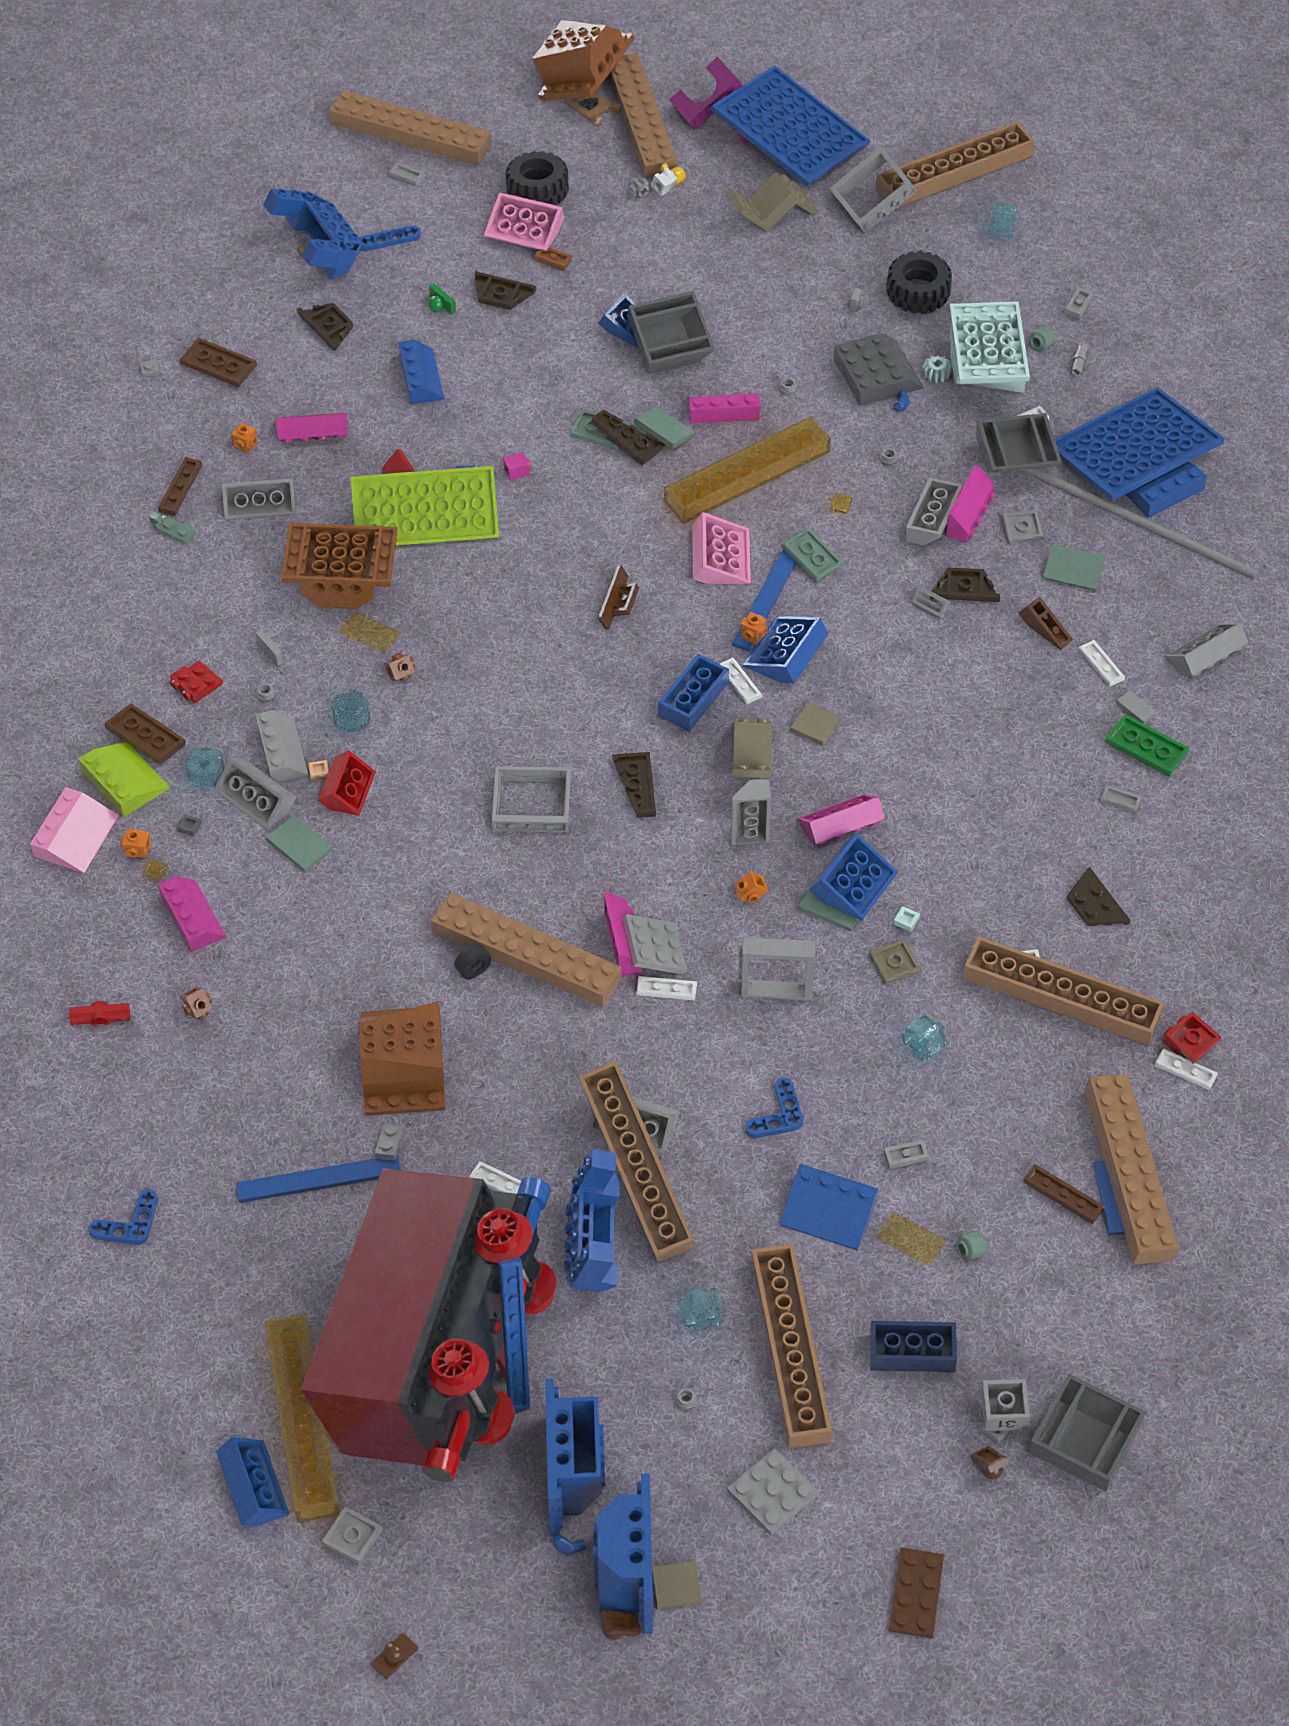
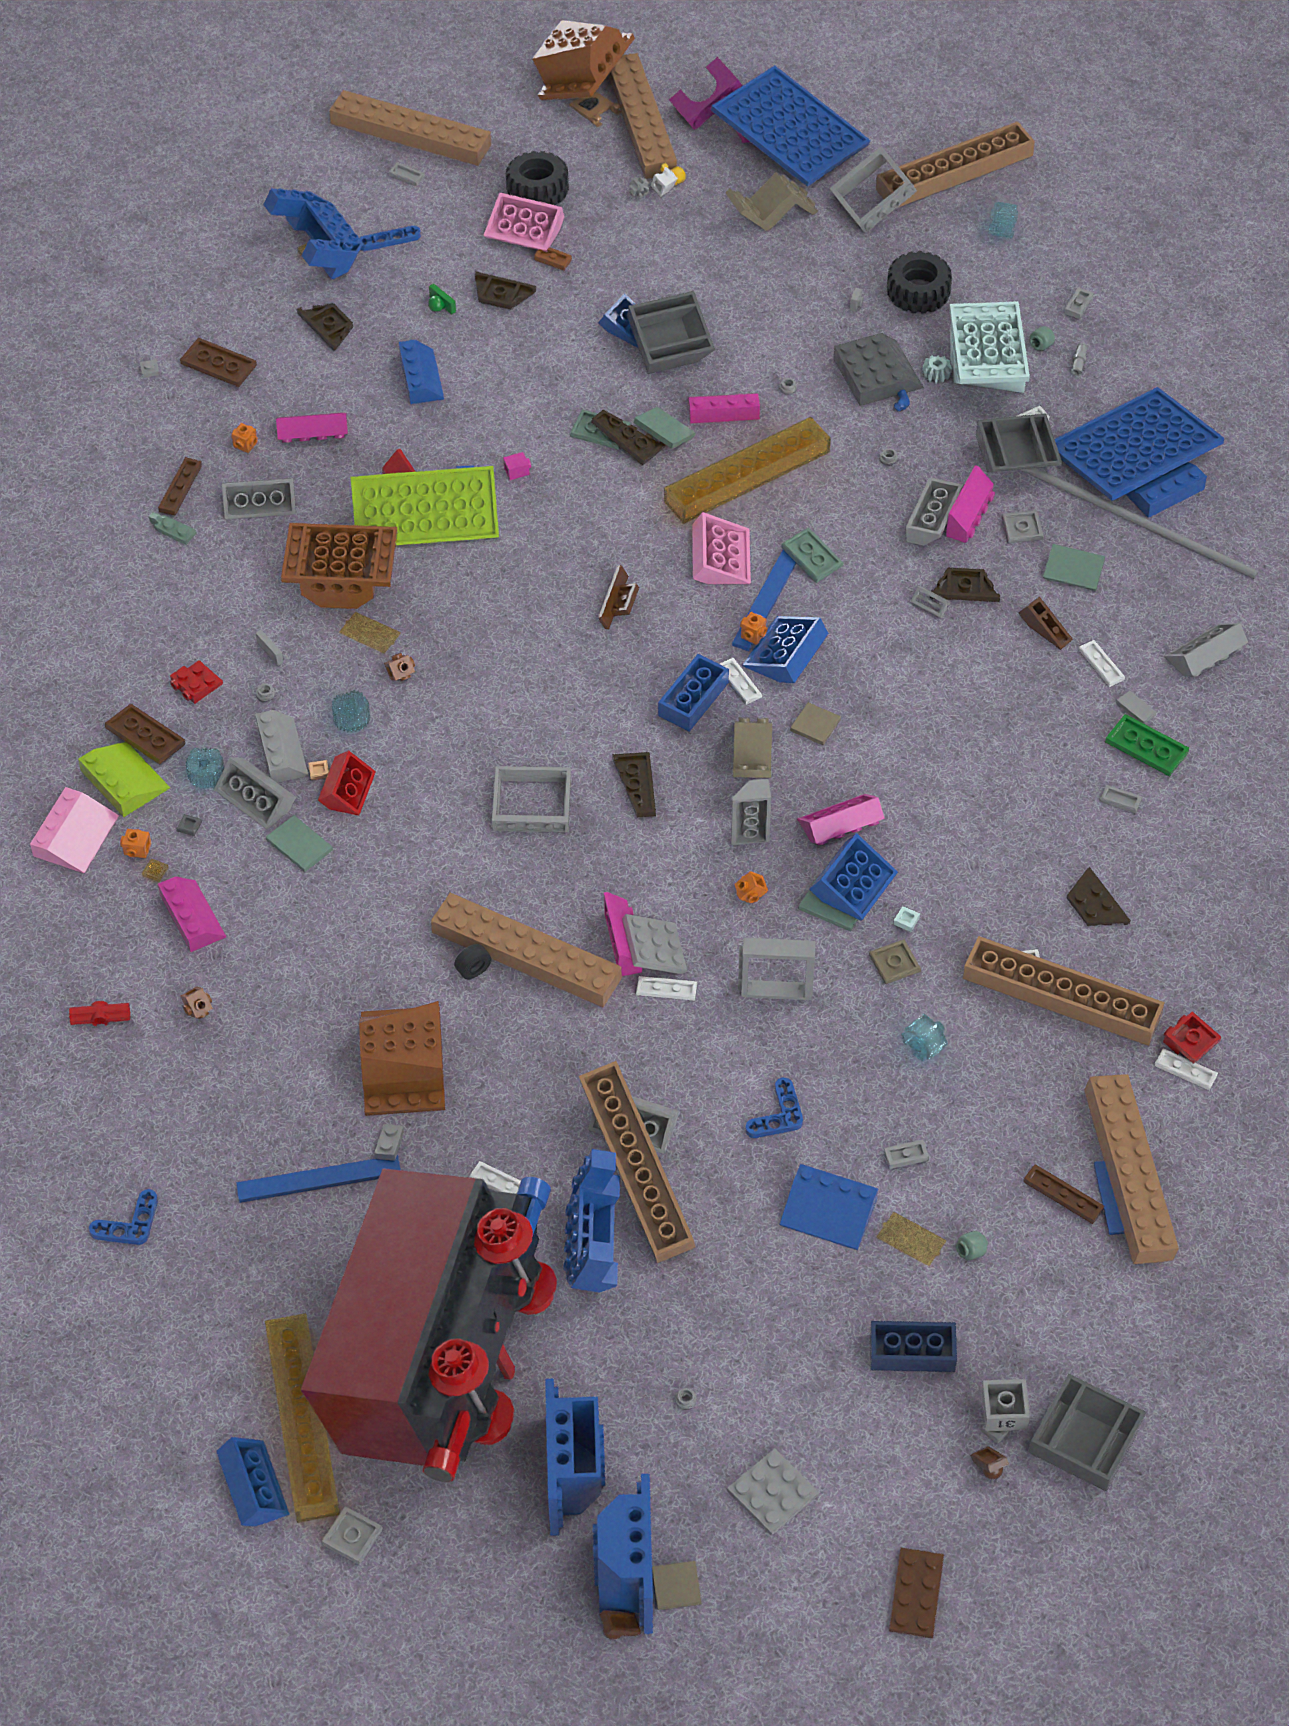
(394, 1656): reddish brown tile -> none
(514, 1332): blue tile -> none
(566, 1546): blue arm -> none
(701, 1308): clear light blue brick -> none
(791, 1346): medium nougat brick -> none
(841, 503): clear yellow plate -> none

